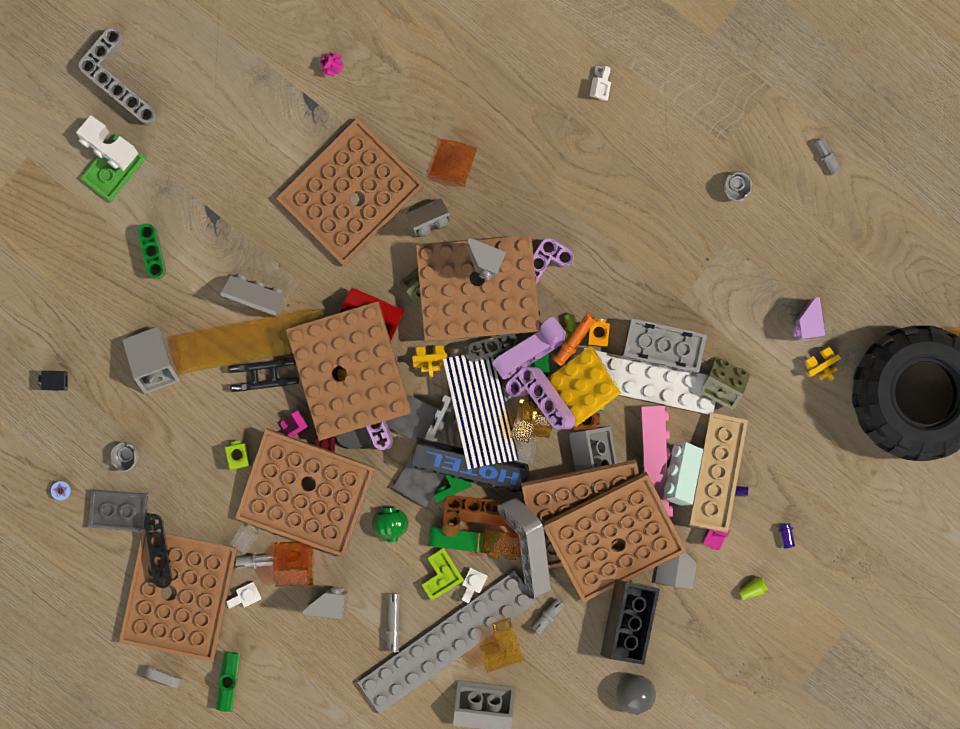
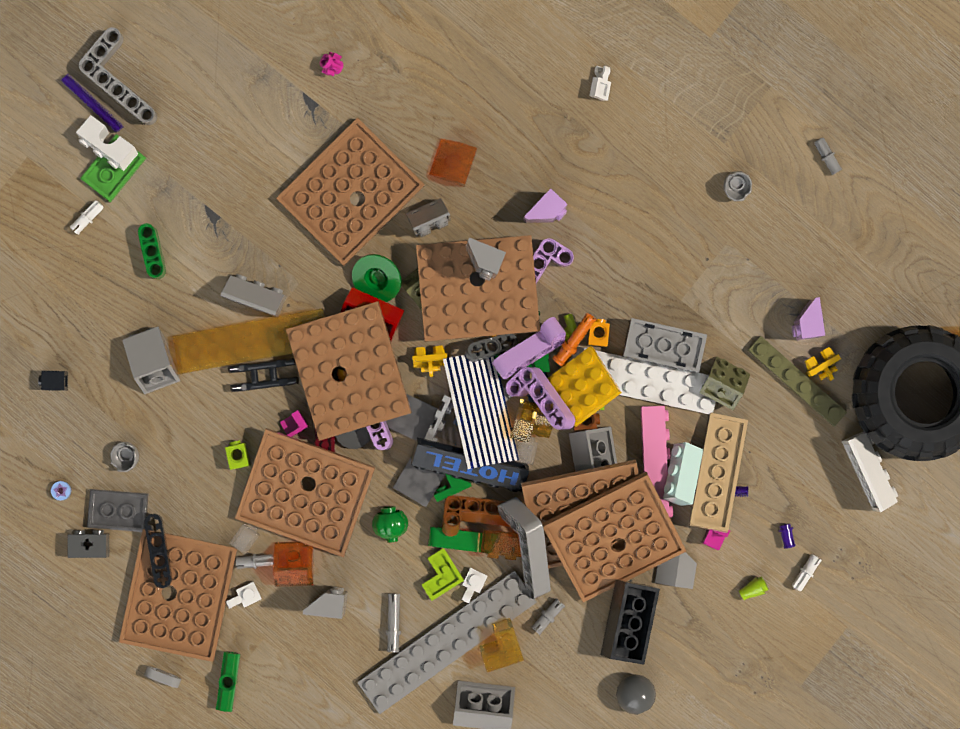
(70, 83): none -> dark purple axle
(77, 545): none -> dark grey brick
(87, 216): none -> white axle
(377, 277): none -> green hat
(547, 209): none -> lavender slope
(797, 381): none -> olive plate
(806, 572): none -> white axle
(870, 472): none -> white slope

